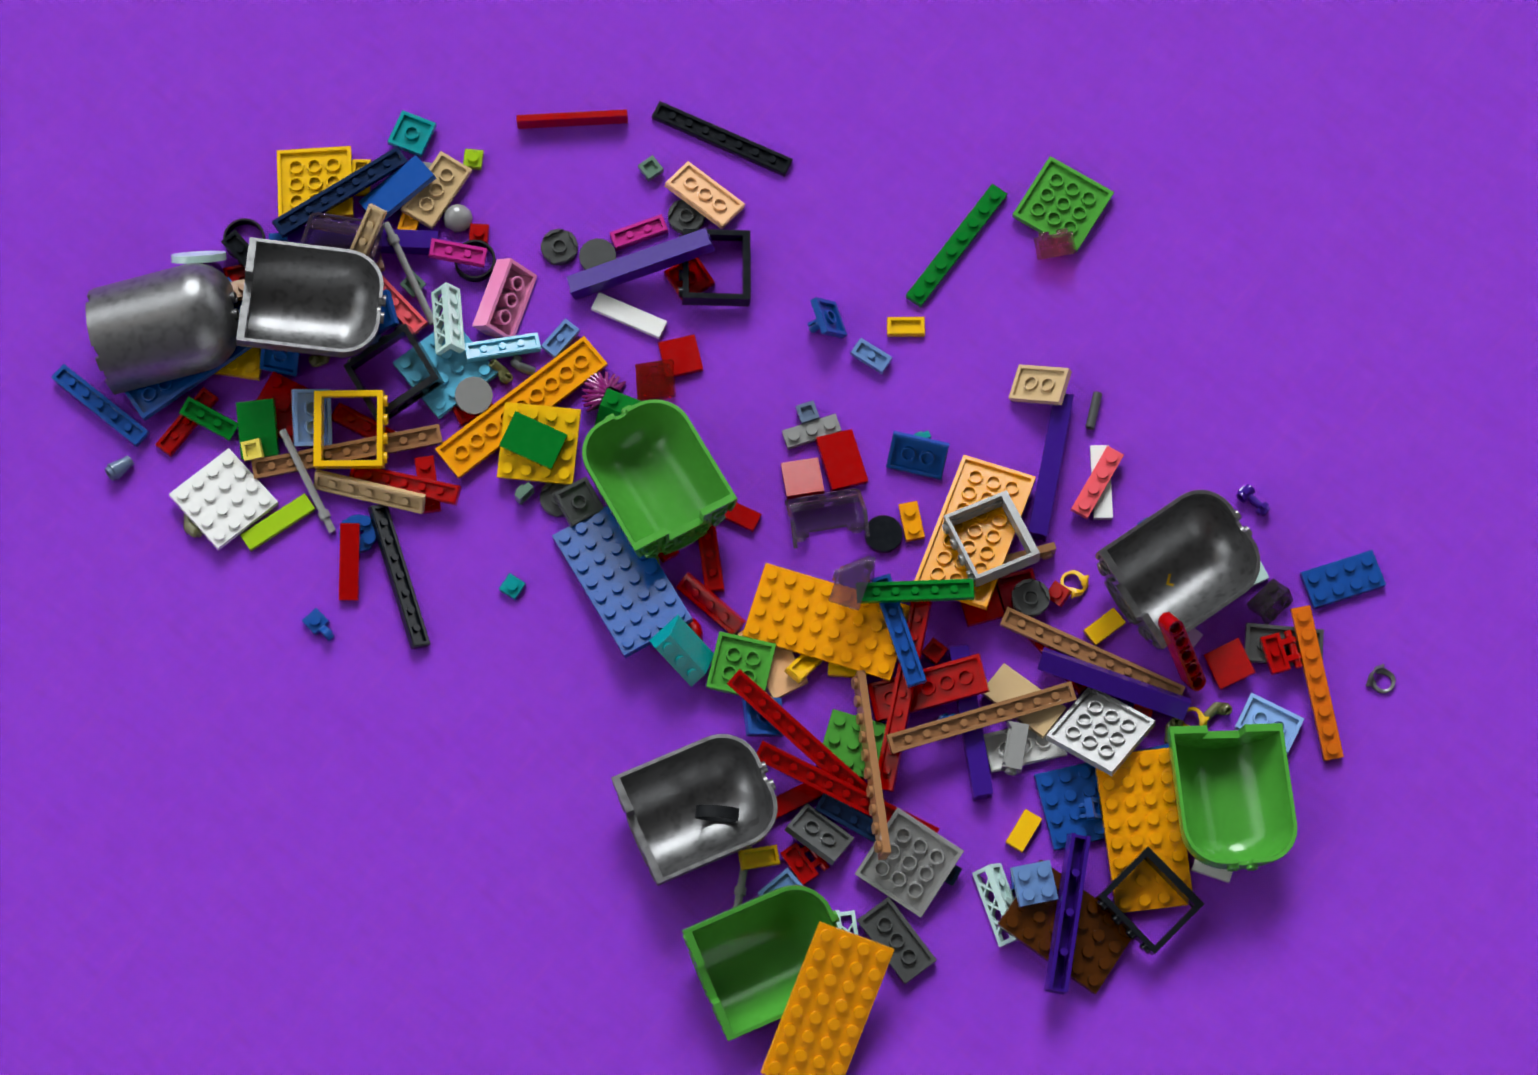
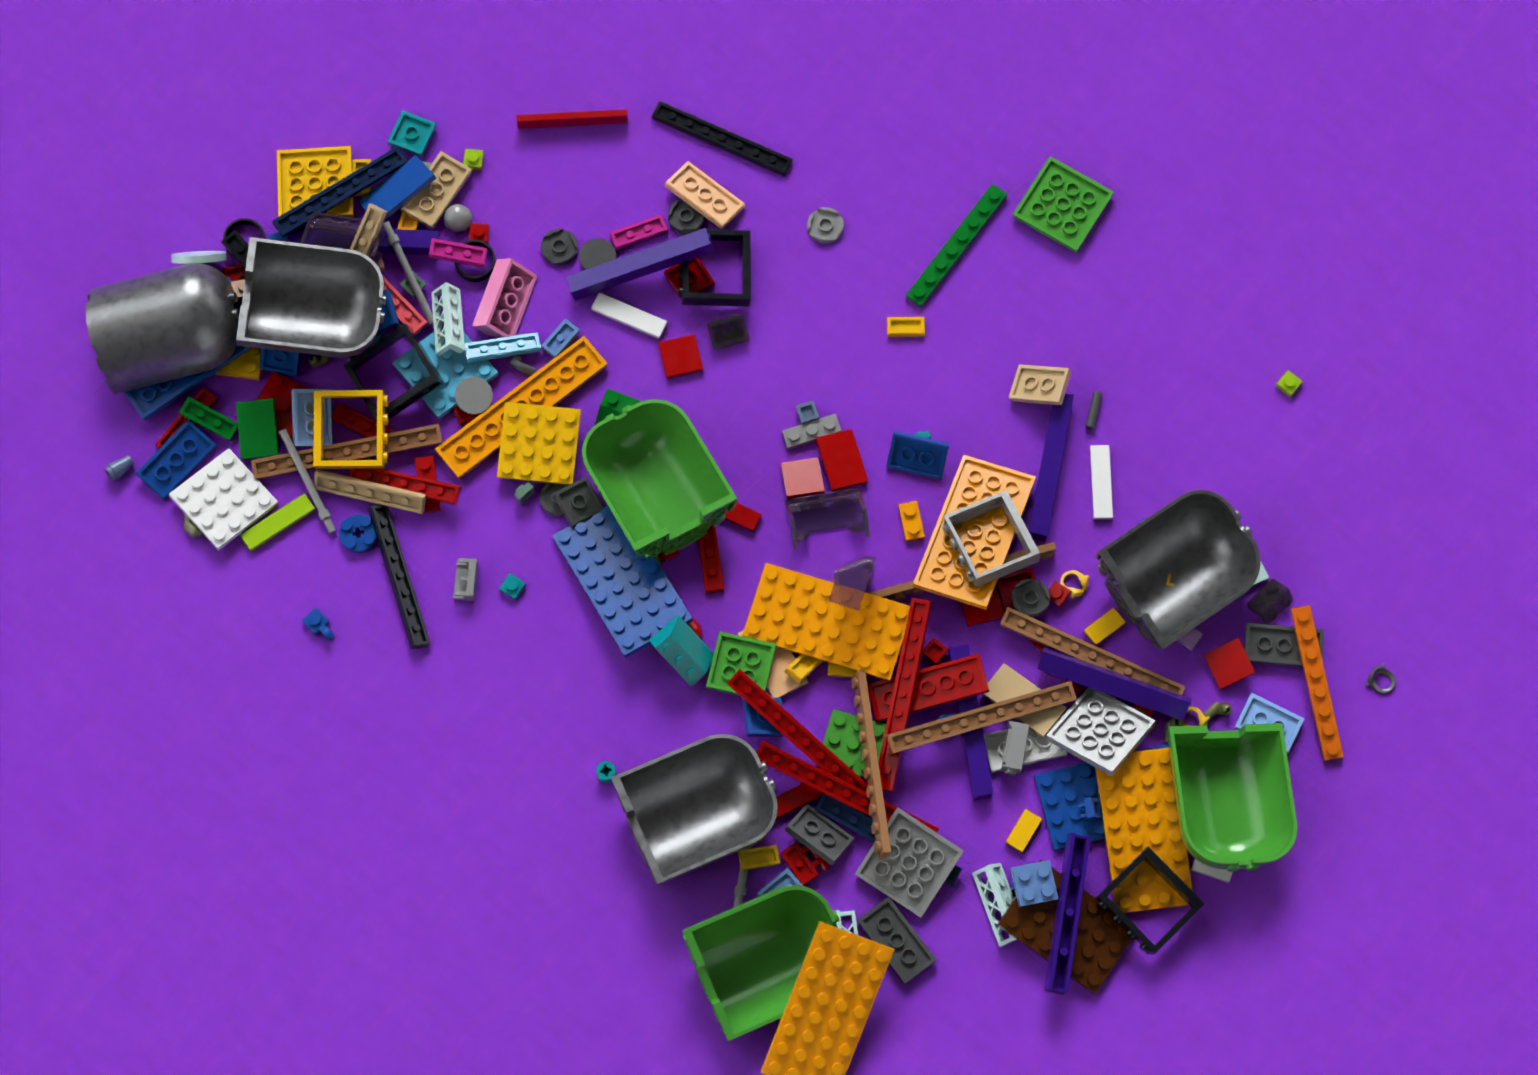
(100, 405): blue plate -> none
(176, 459): none -> blue tile
(252, 449): light yellow plate -> none
(349, 561): red tile -> none
(465, 579): none -> light grey hinge
(503, 373): olive arm -> none
(533, 440): green tile -> none
(597, 387): magenta hair -> none
(605, 777): none -> teal wheel
(650, 168): sand green plate -> none
(655, 380): clear red plate -> none
(710, 604): red tile -> none
(717, 813): black tyre -> none
(728, 331): none -> clear smoke bracket
(825, 225): none -> light grey tile
(827, 318): blue tile -> none
(871, 355): medium blue plate -> none
(884, 534): black tile -> none
(902, 639): blue tile -> none
(919, 591): green plate -> none
(1055, 245): clear pink brick -> none
(1097, 482): coral plate -> none
(1182, 651): red beam -> none
(1246, 493): dark purple bar -> none
(1275, 653): red plate -> none
(1289, 383): none -> lime plate
(1342, 579): blue plate -> none

